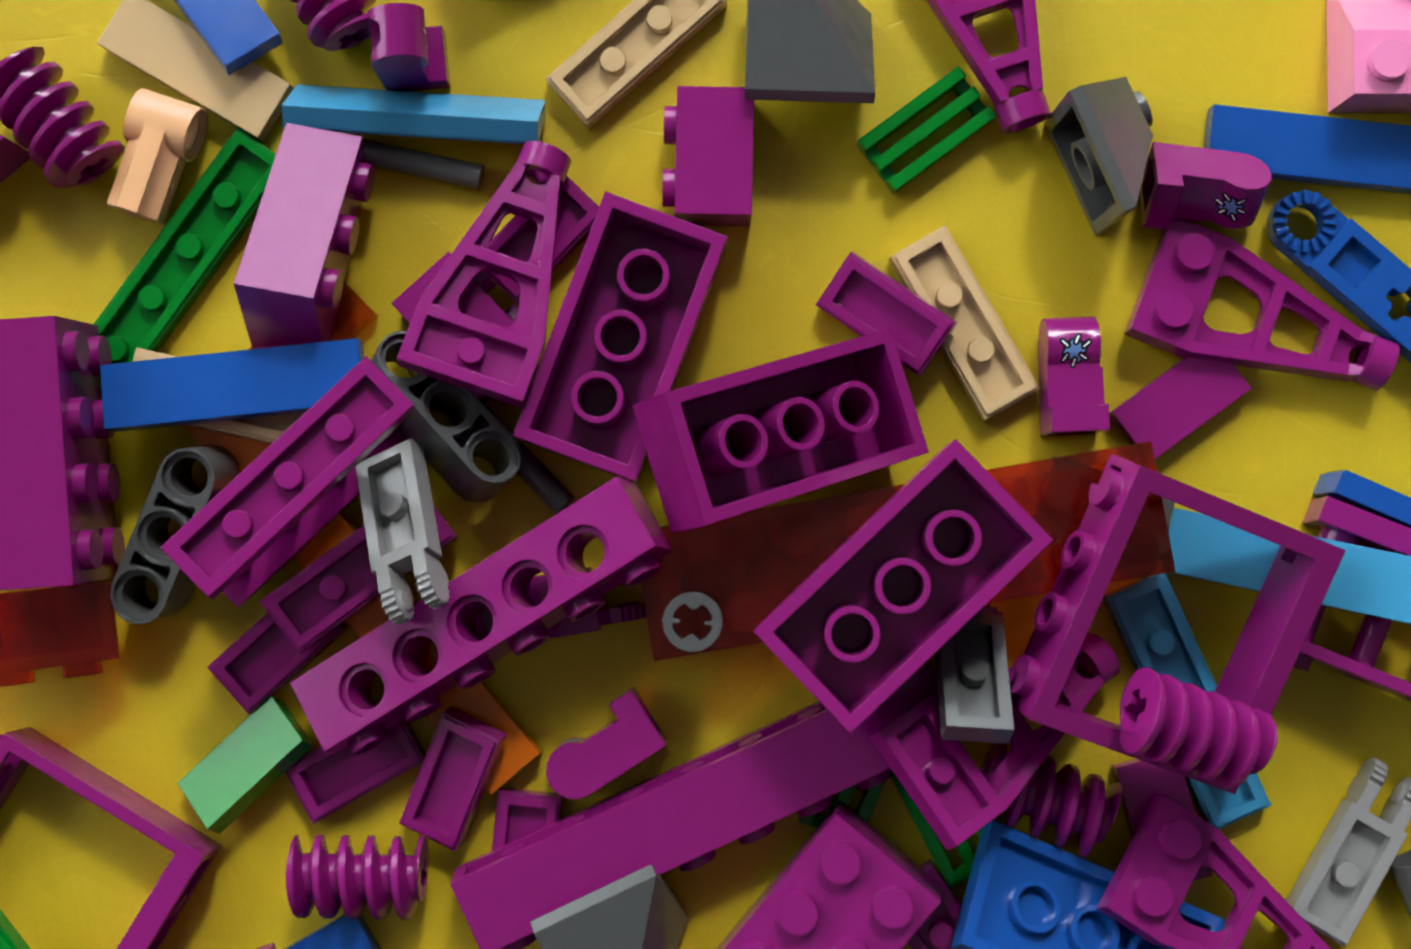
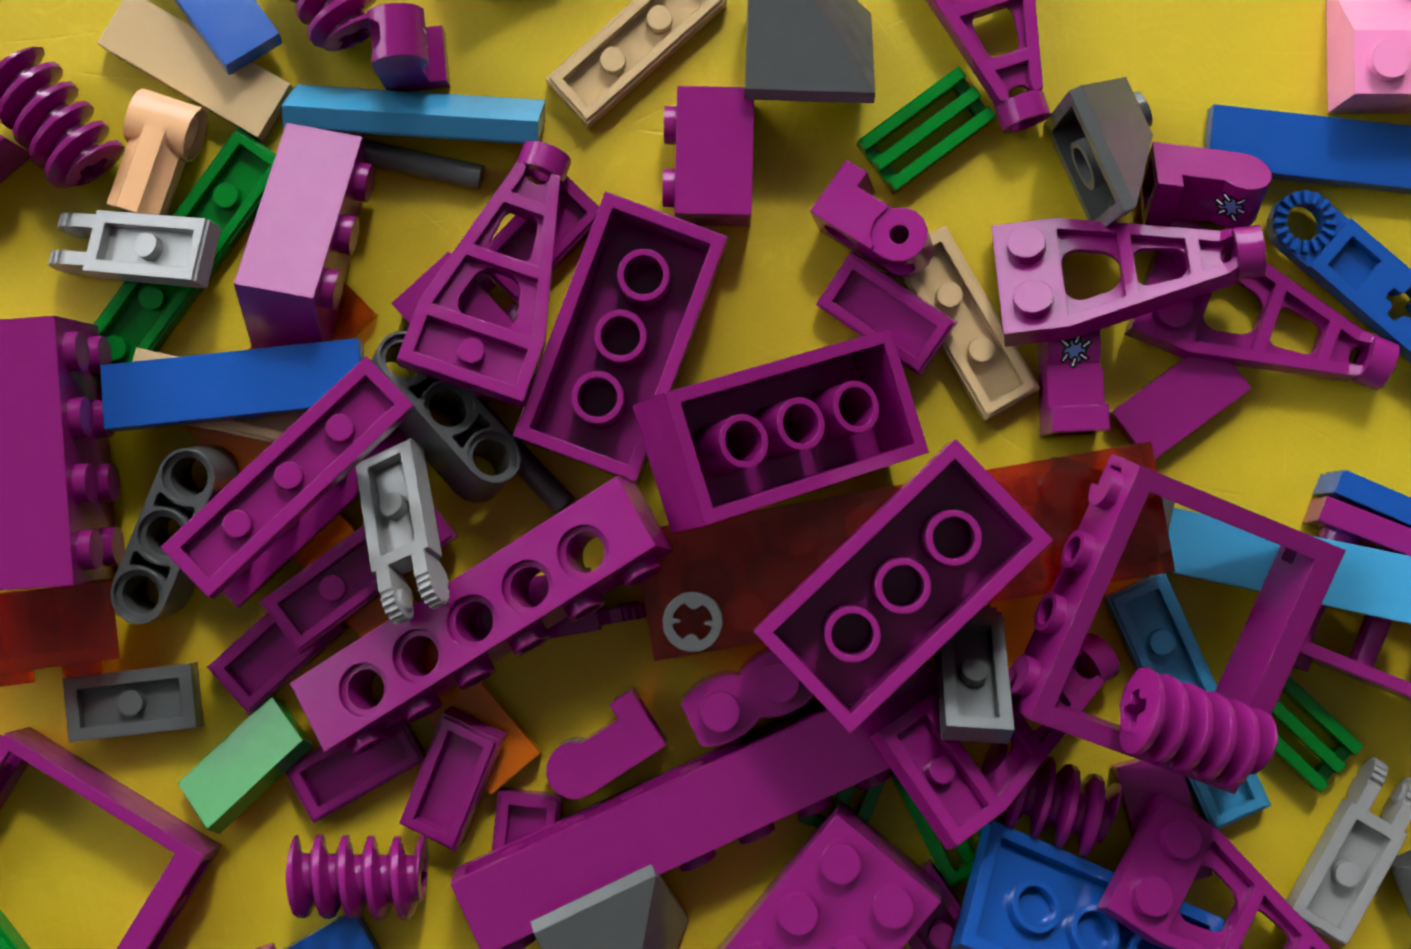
(133, 702): none -> dark grey plate
(139, 248): none -> light grey hinge
(732, 701): none -> magenta brick
(881, 234): none -> magenta leg
(1033, 283): none -> magenta plate
(1331, 760): none -> green tile

